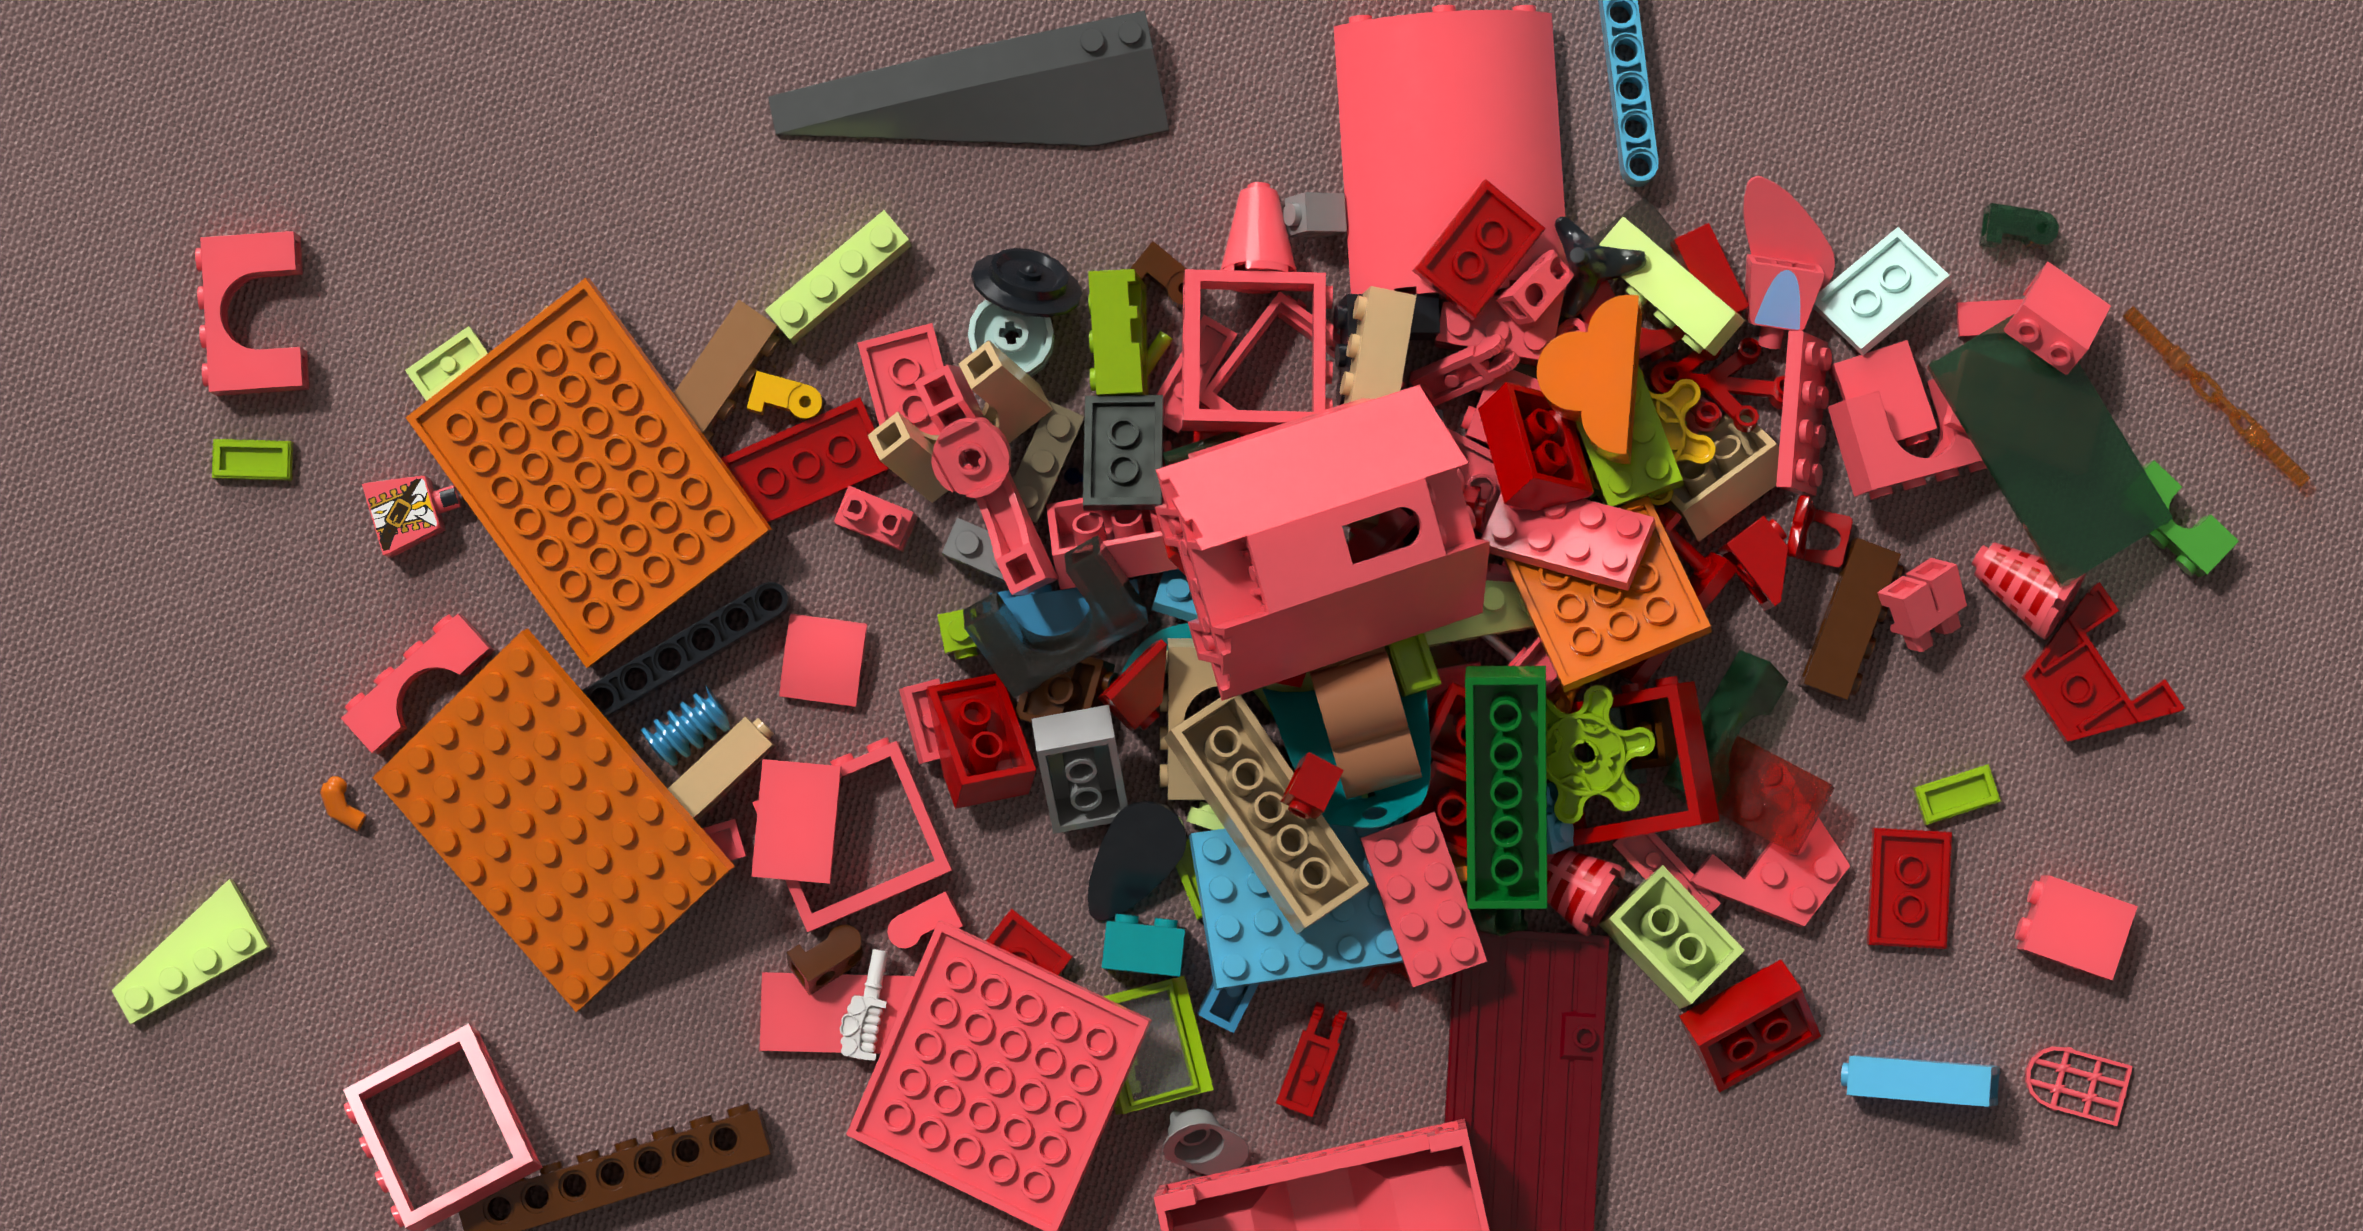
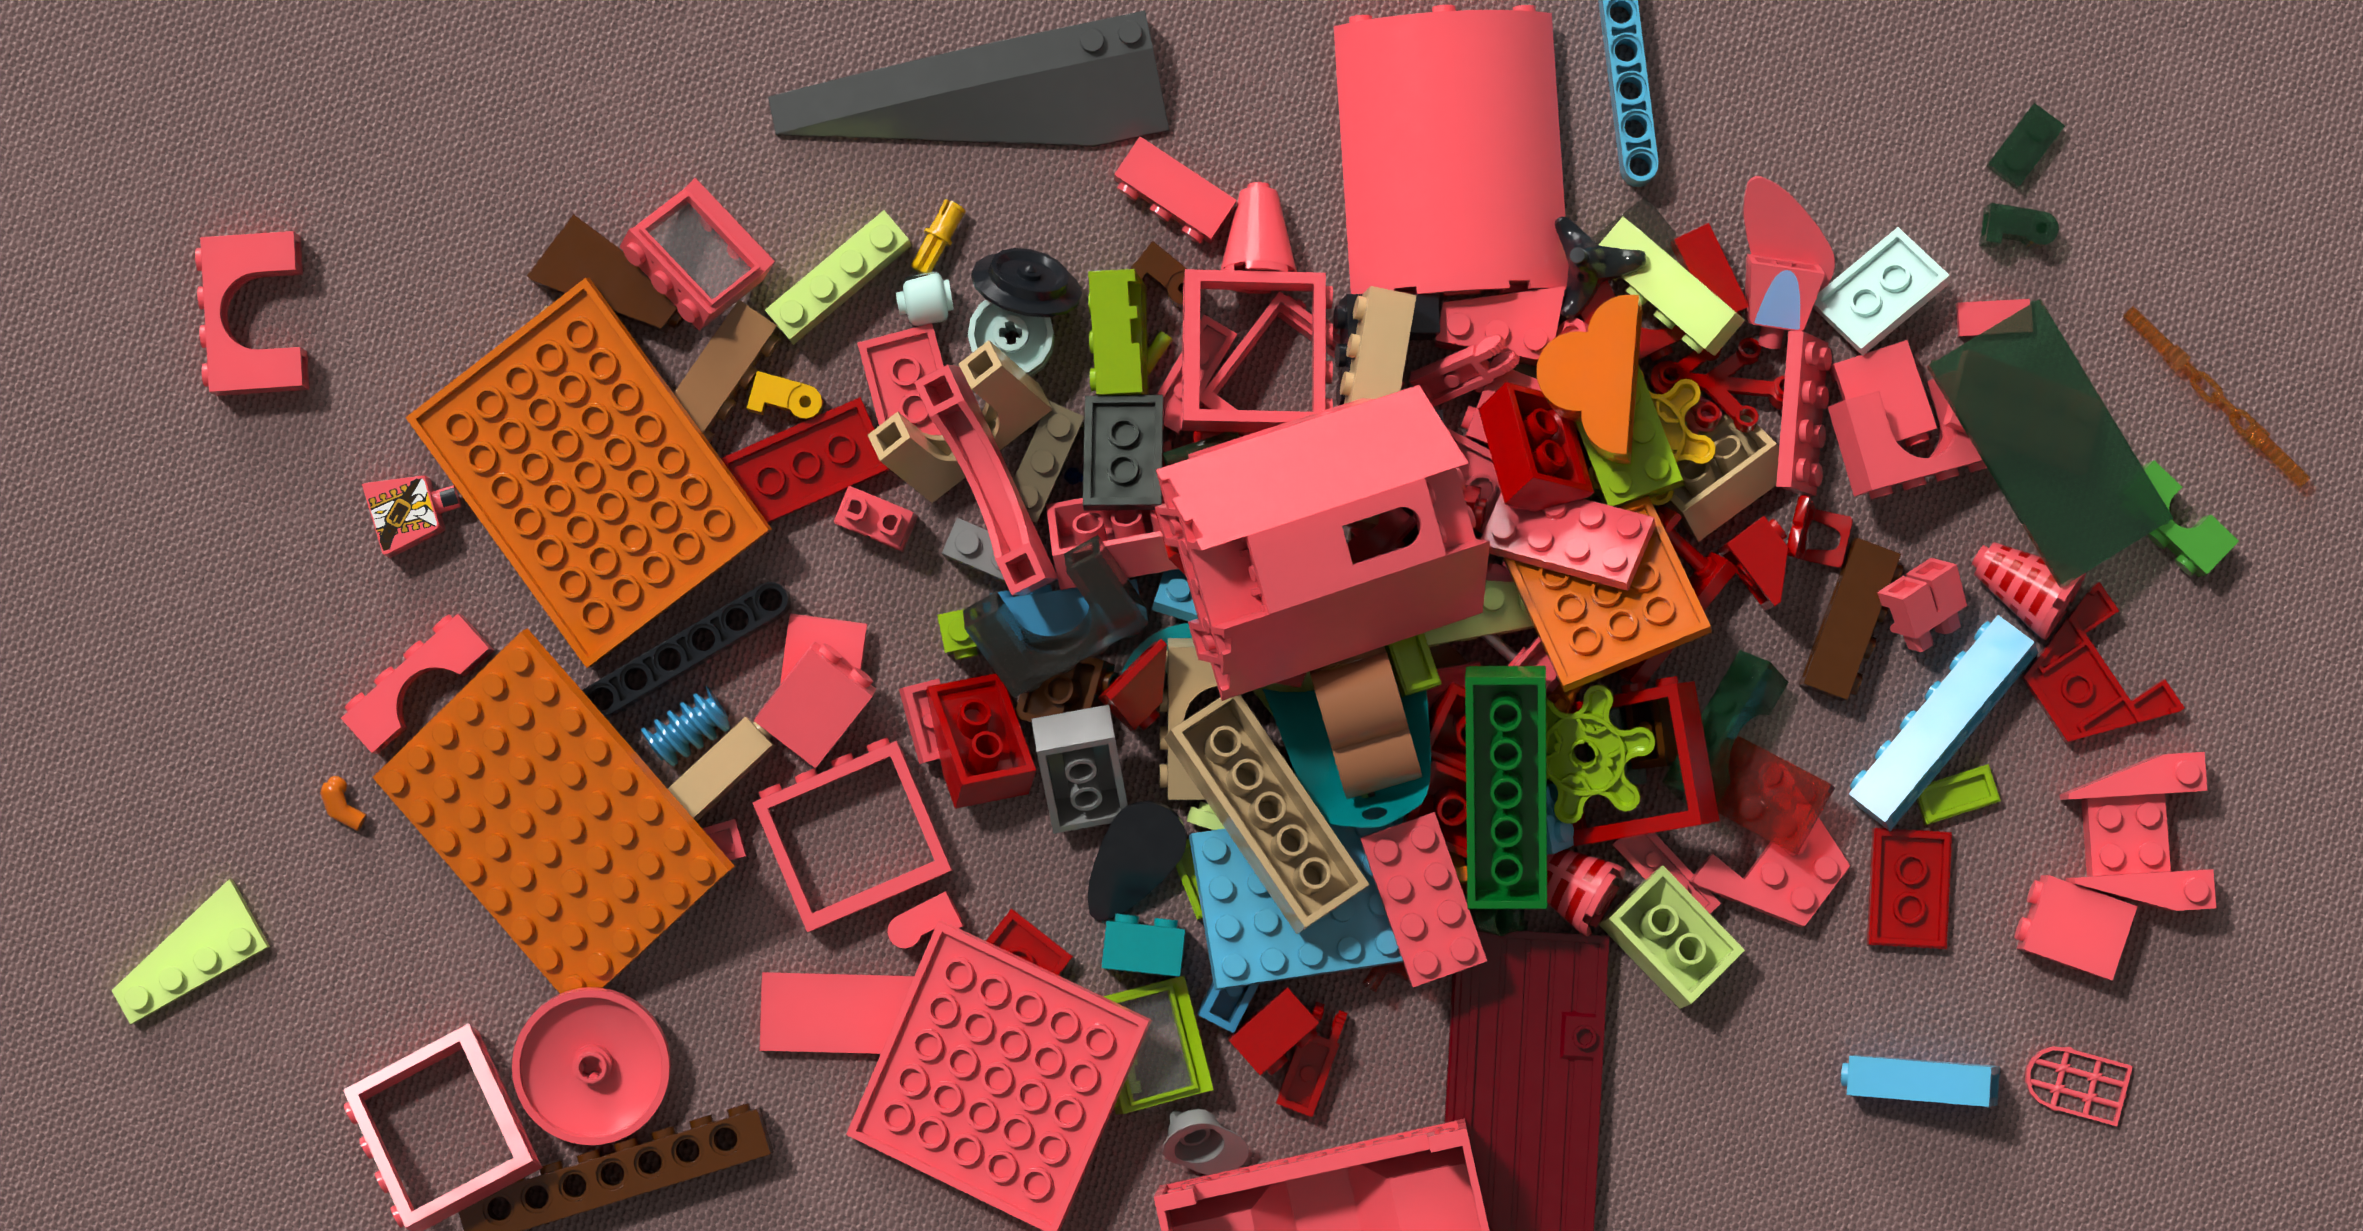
(252, 459): lime tile -> none
(446, 362): yellowish green plate -> none
(585, 253): none -> reddish brown slope
(591, 1066): none -> coral dish
(697, 255): none -> coral window
(796, 821): coral tile -> none
(816, 703): none -> coral brick
(827, 959): reddish brown leg -> none
(863, 1013): white piece -> none
(925, 298): none -> light aqua head
(938, 236): none -> yellow axle
(965, 478): coral plate -> none
(1174, 191): none -> coral brick
(1274, 1032): none -> red brick
(1311, 786): red brick -> none
(1315, 214): light grey brick -> none
(1479, 249): red tile -> none
(1535, 288): coral leg -> none
(1750, 1025): red slope -> none
(1942, 722): none -> brick
(2025, 145): none -> clear green plate
(2057, 318): coral panel -> none
(2129, 834): none -> coral wedge

